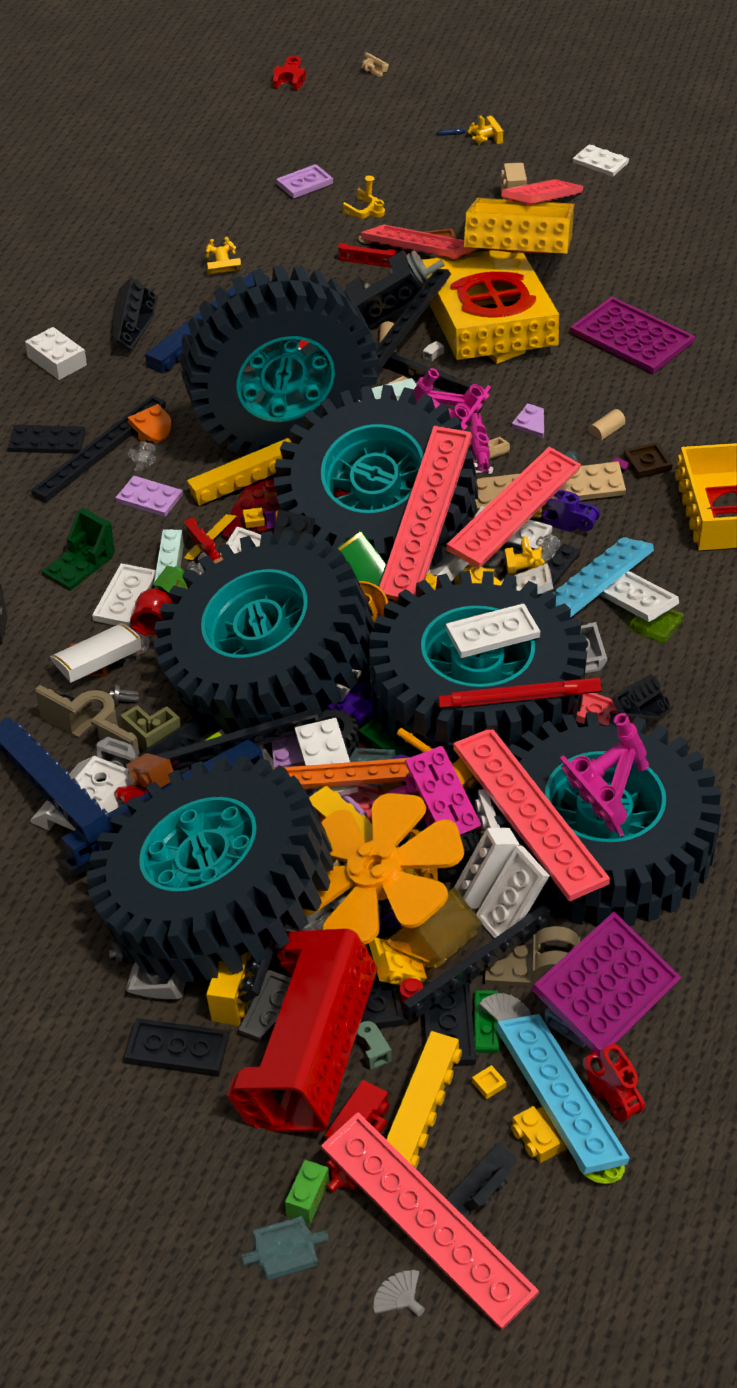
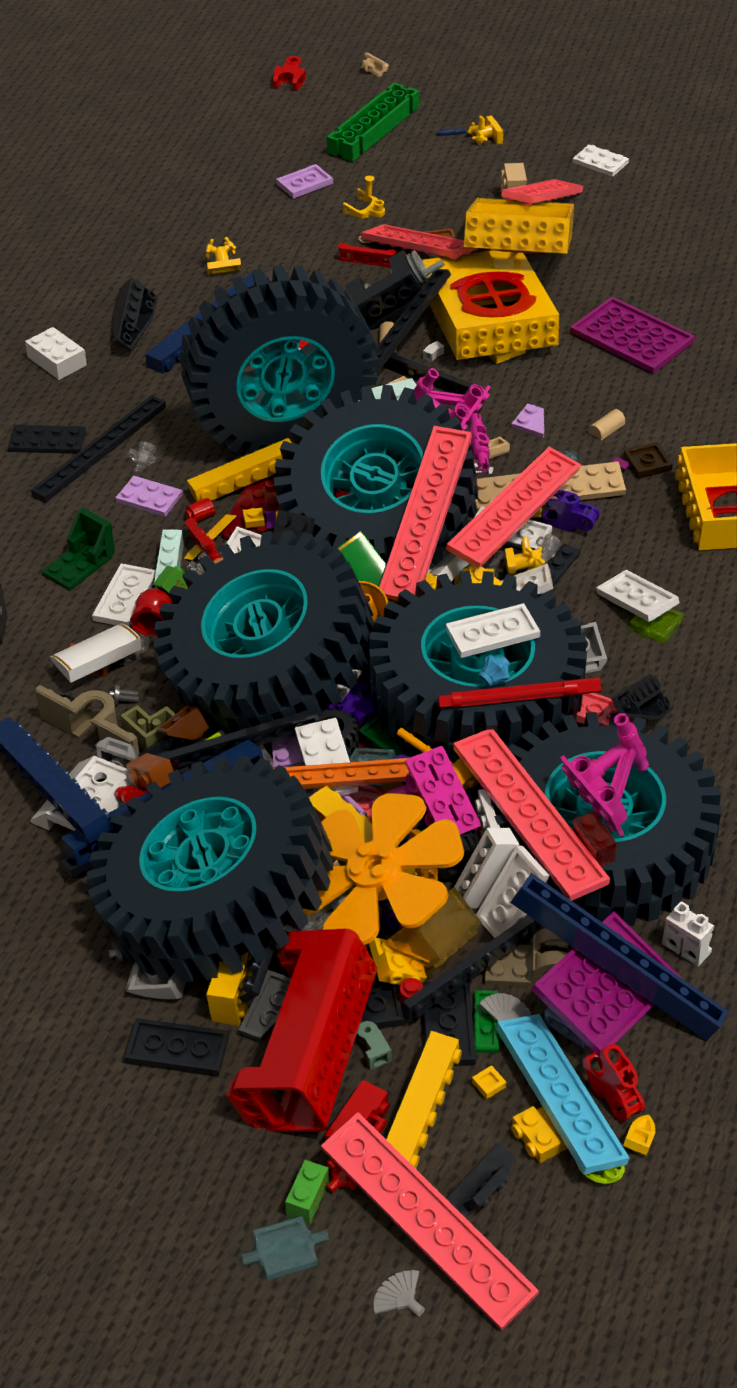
(151, 424): orange slope -> none
(185, 724): none -> reddish brown slope
(200, 510): none -> red brick
(372, 122): none -> green brick
(494, 670): none -> dark azure rock
(595, 838): none -> clear red brick
(601, 573): medium azure plate -> none
(619, 957): none -> dark blue brick
(640, 1134): none -> yellow plate
(689, 933): none -> white hips

